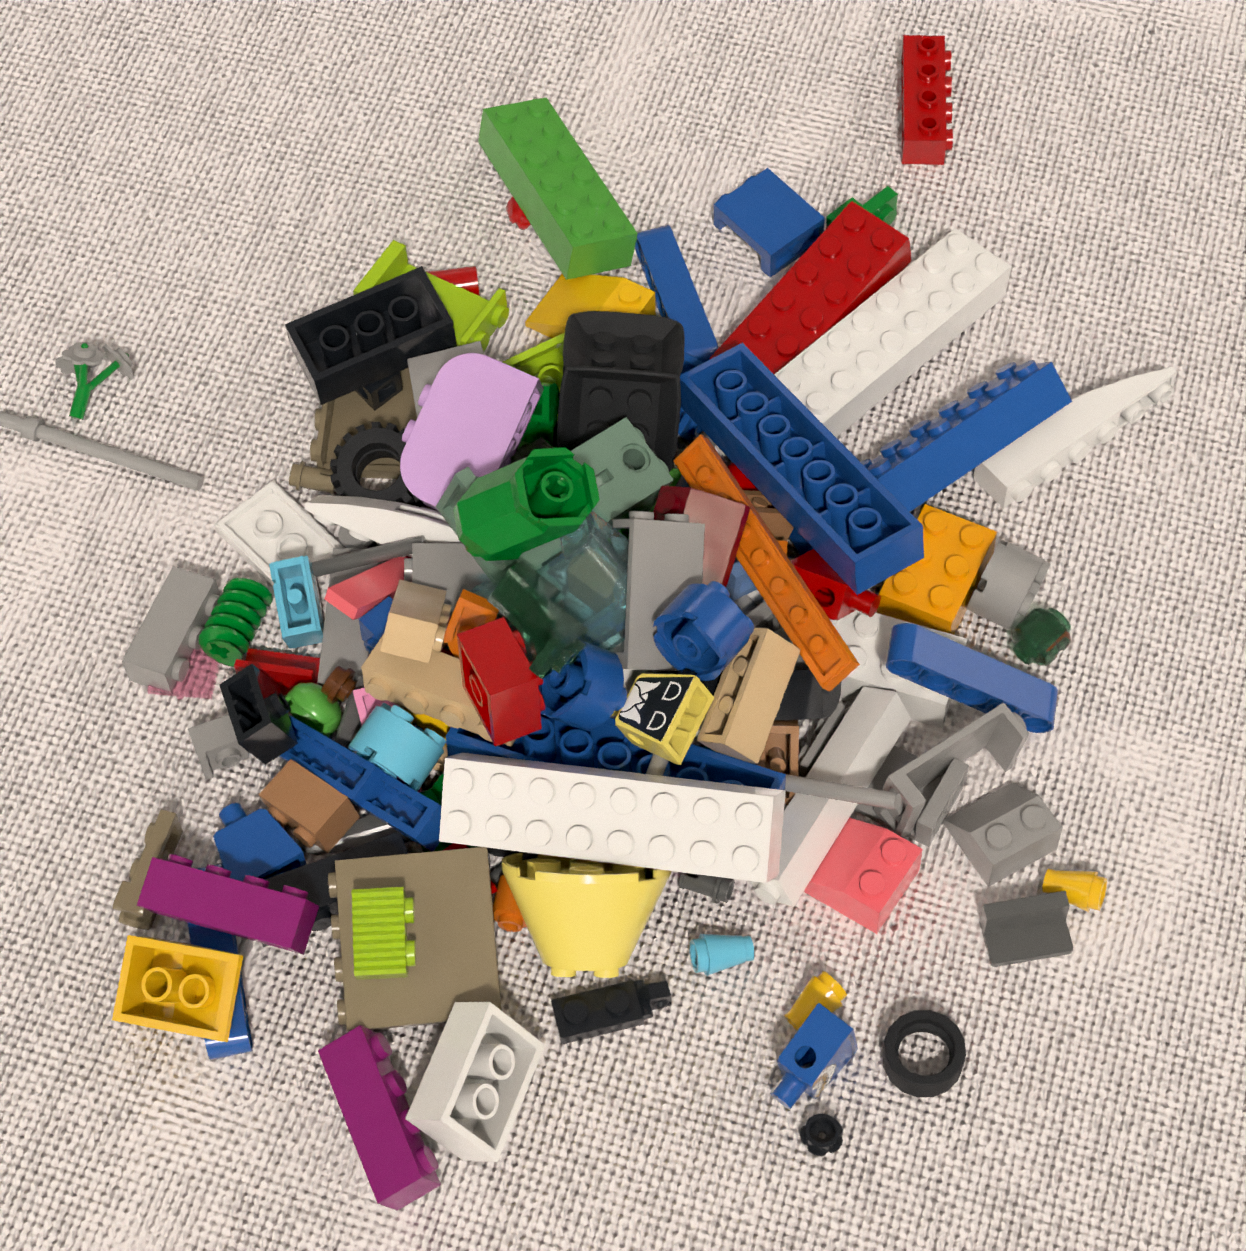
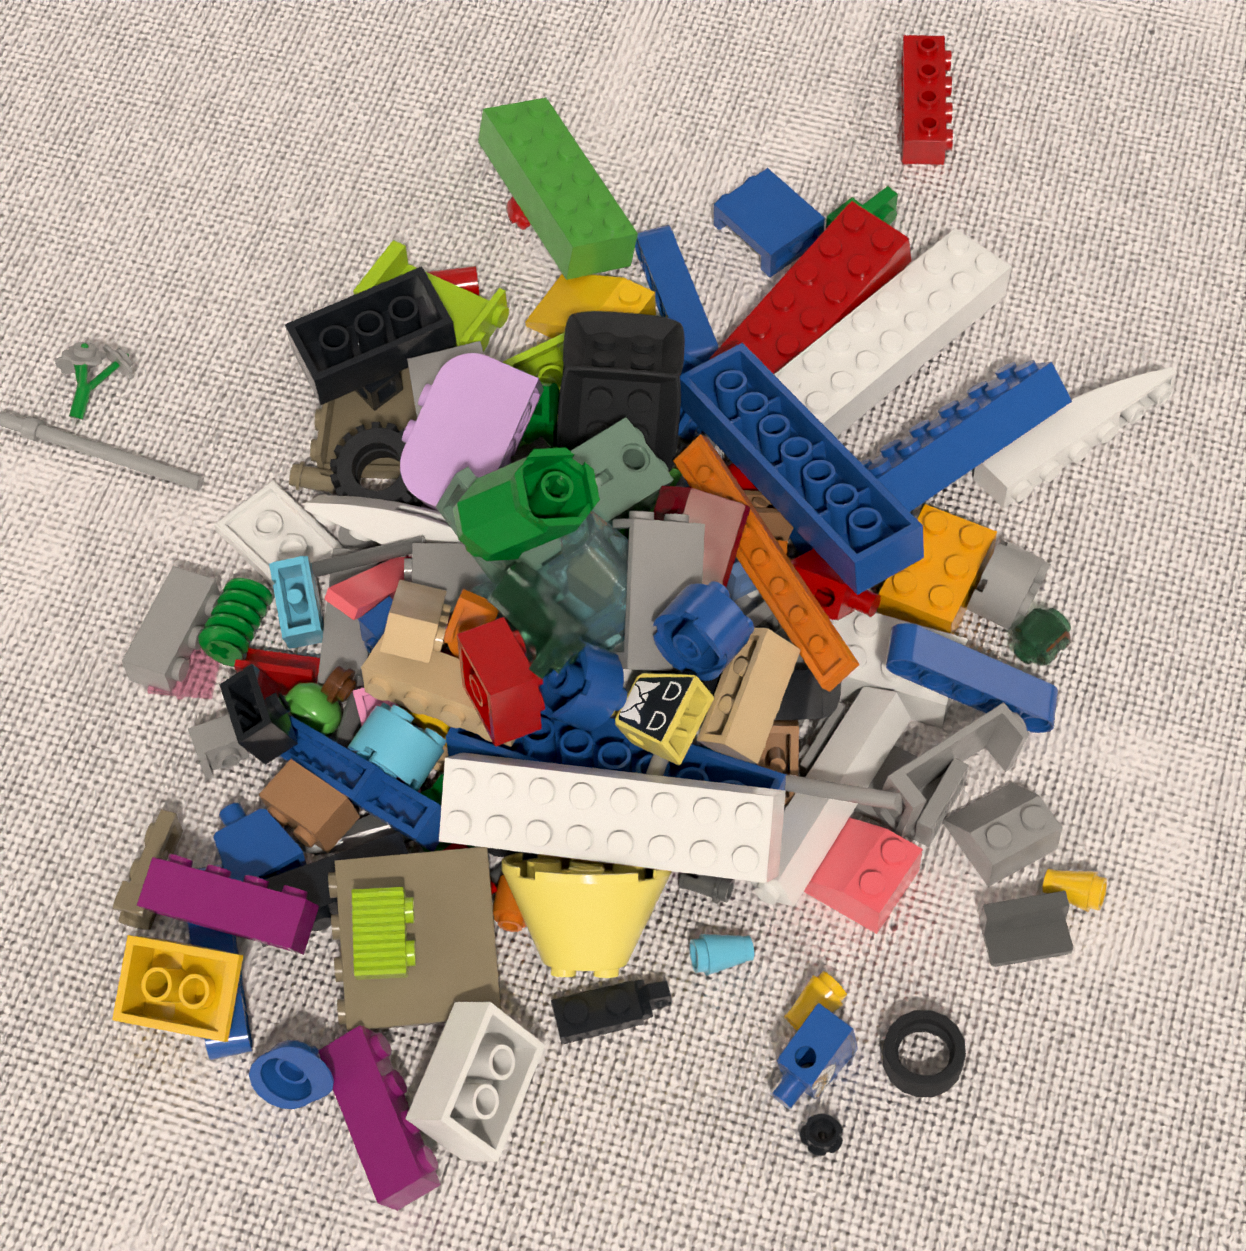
(291, 1075): none -> blue piece

